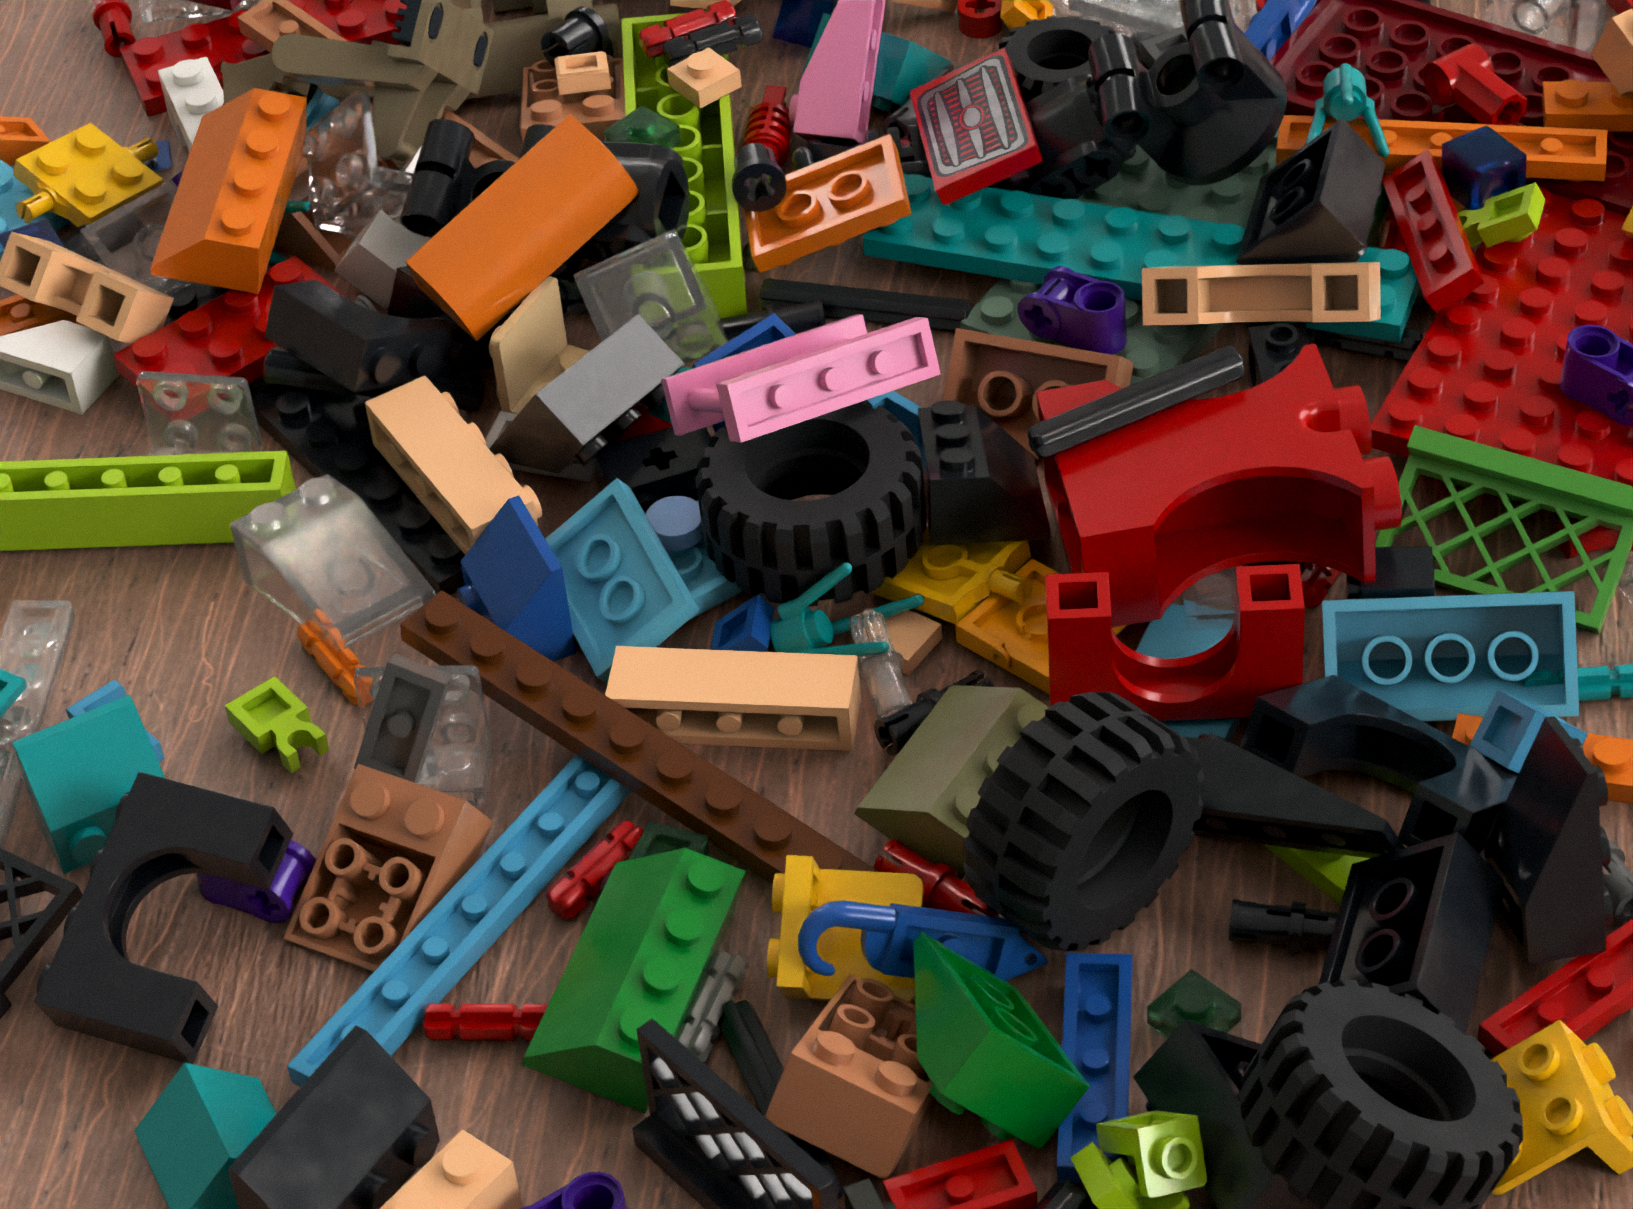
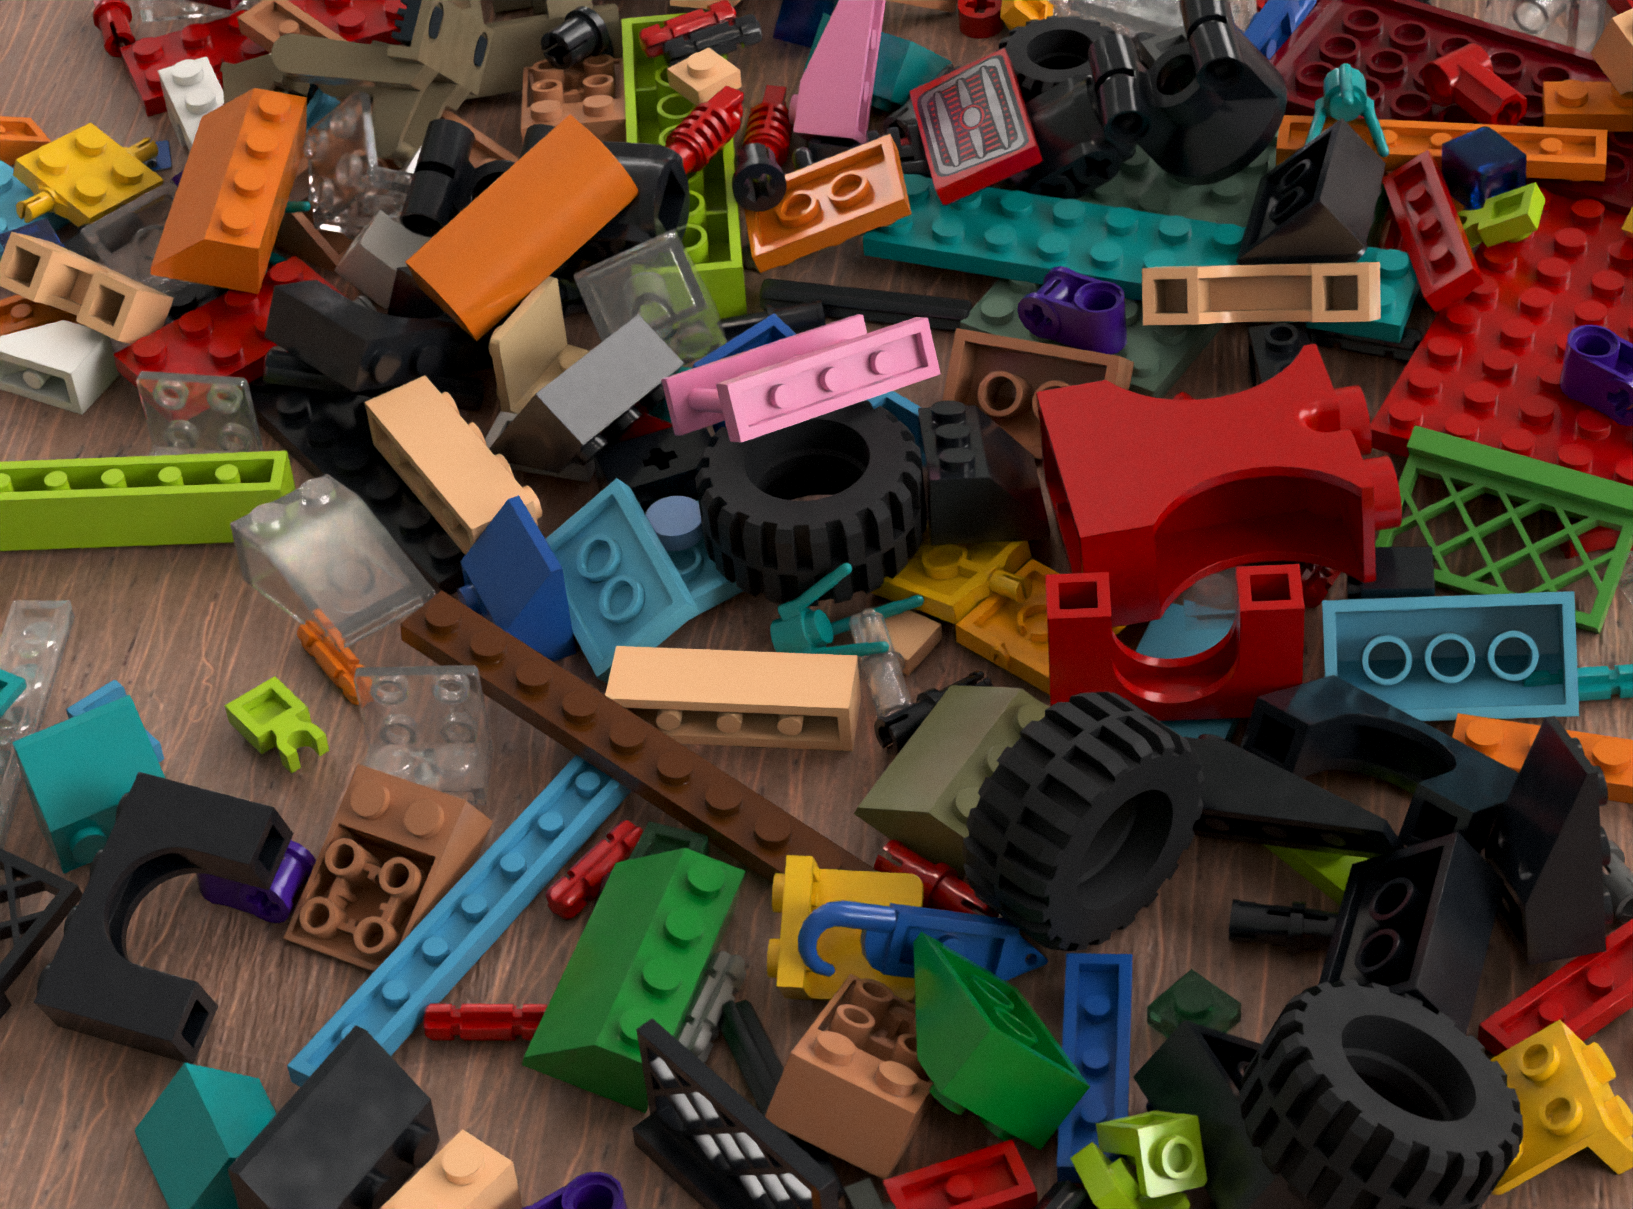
(403, 718): dark grey plate -> none
(582, 73): light nougat tile -> none
(644, 127): clear green plate -> none
(707, 129): none -> red hinge
(745, 627): blue plate -> none
(1135, 402): black axle -> none
(1511, 729): dark azure panel -> none

